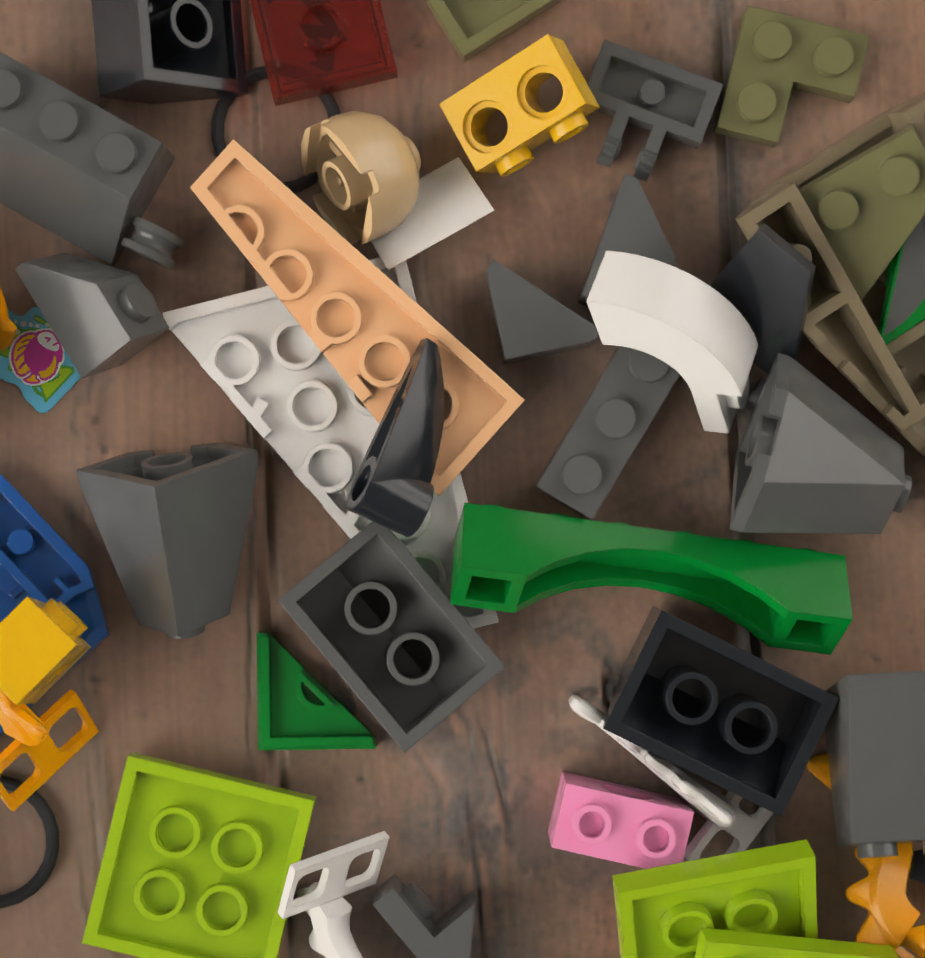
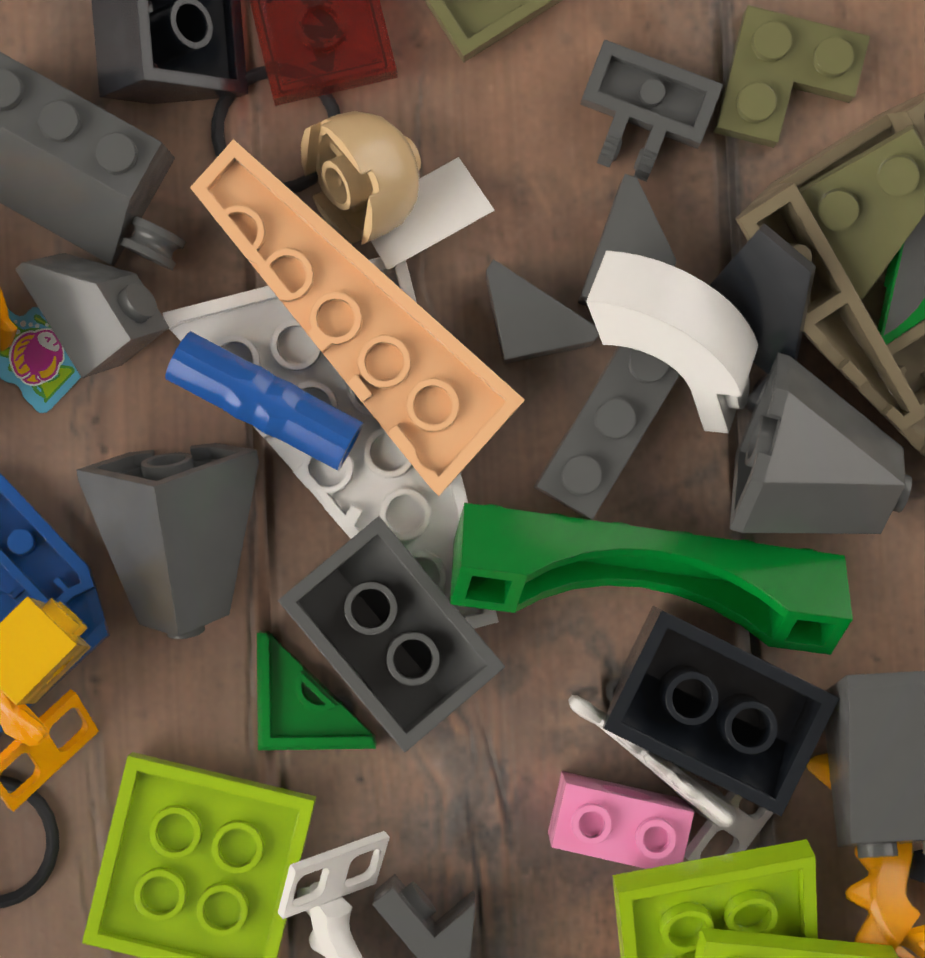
(263, 400): none -> blue axle
(400, 462): black piece -> none
(514, 92): yellow brick -> none

